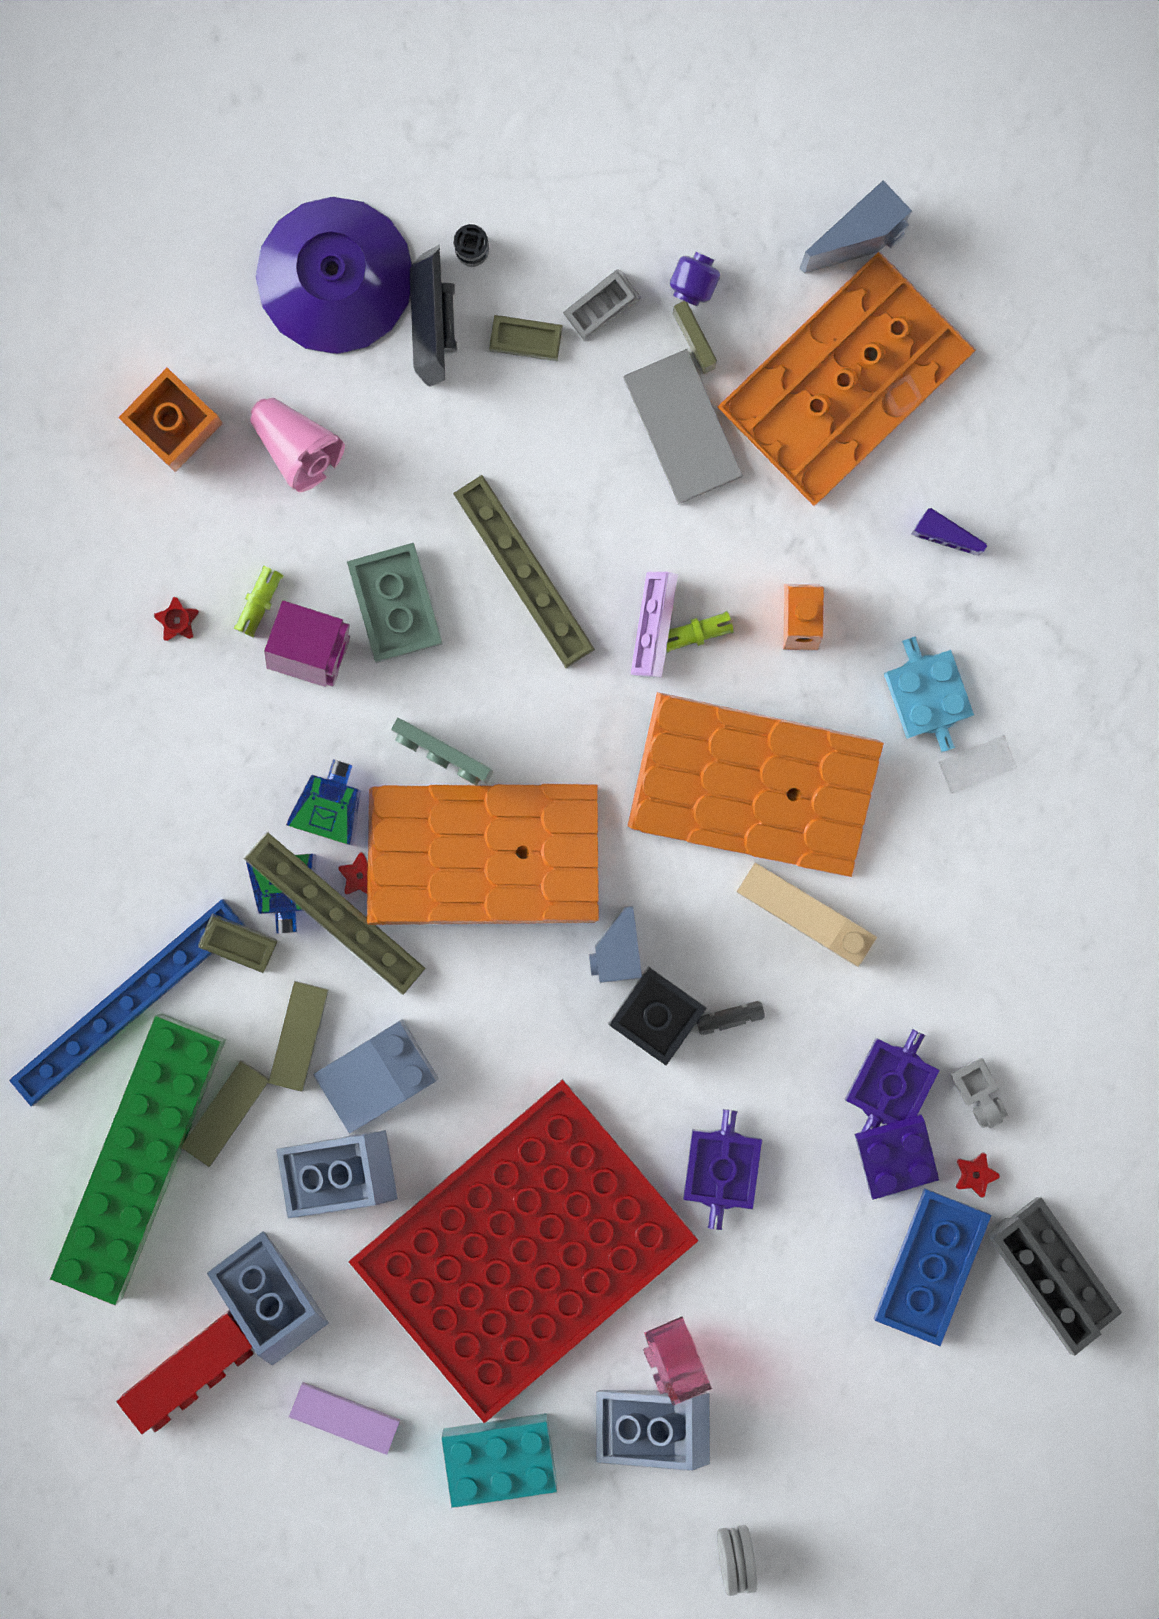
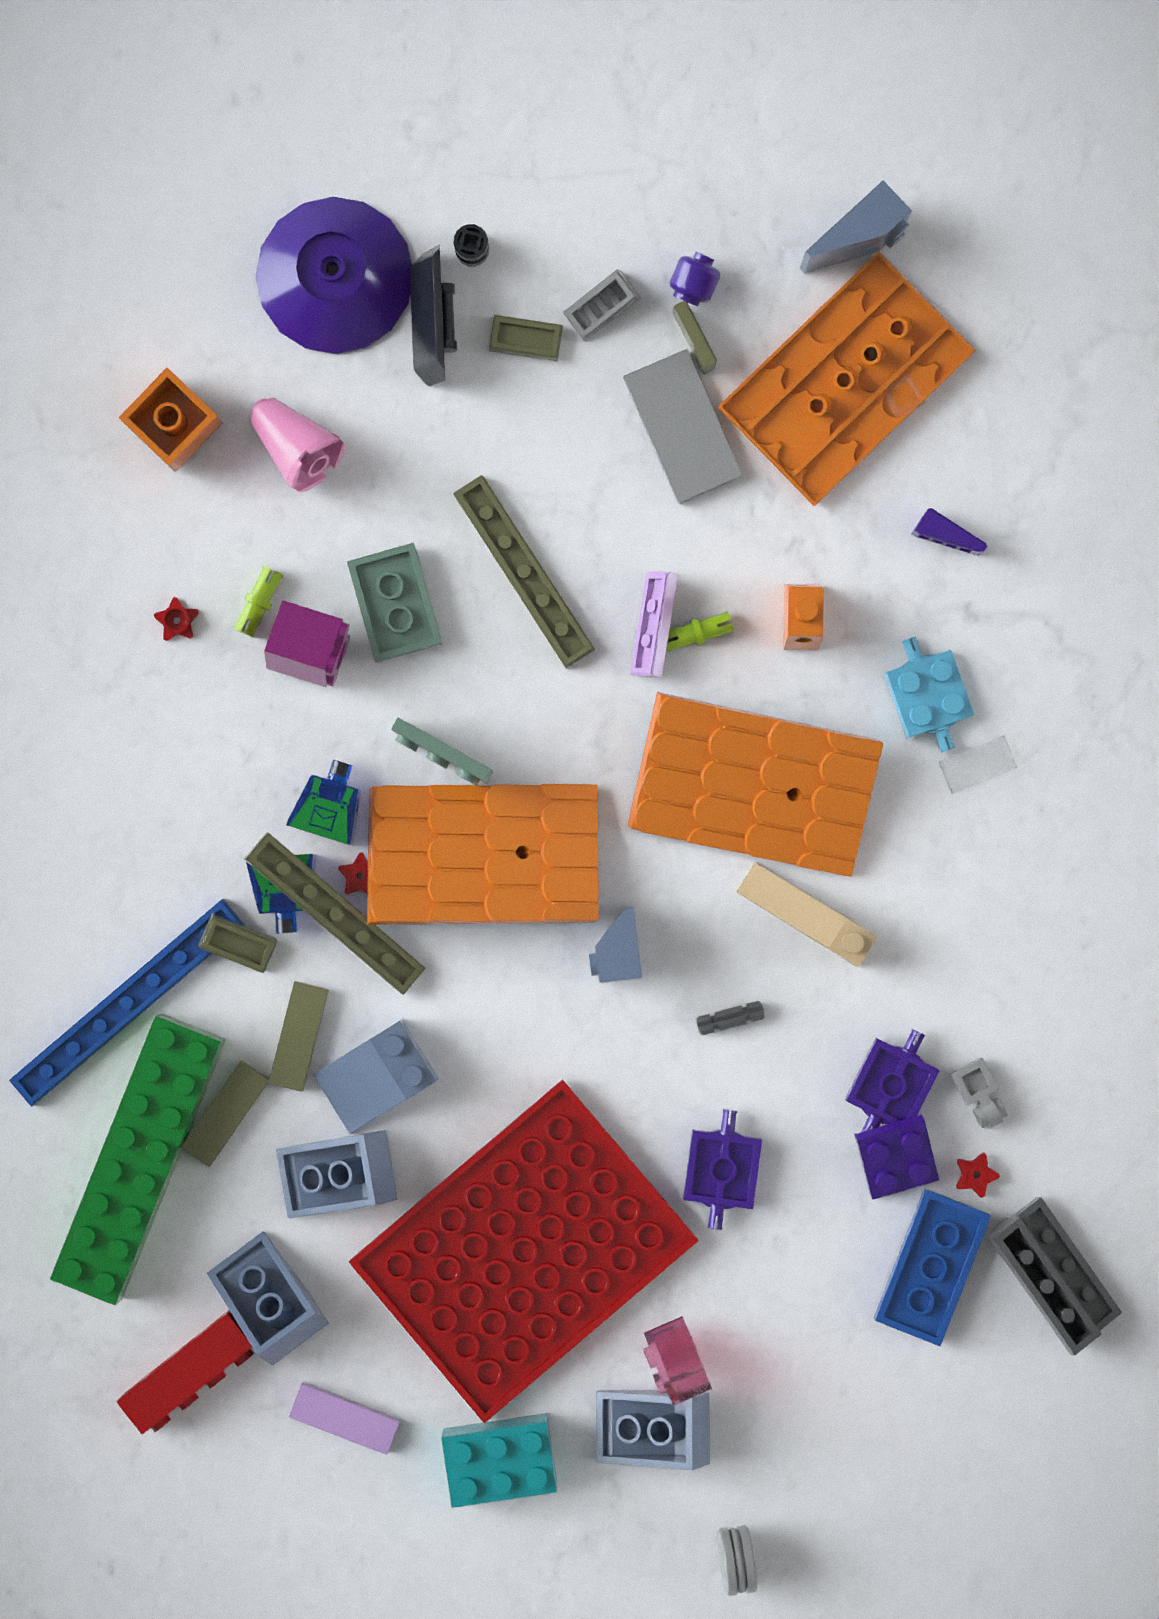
(657, 1015): black brick -> none

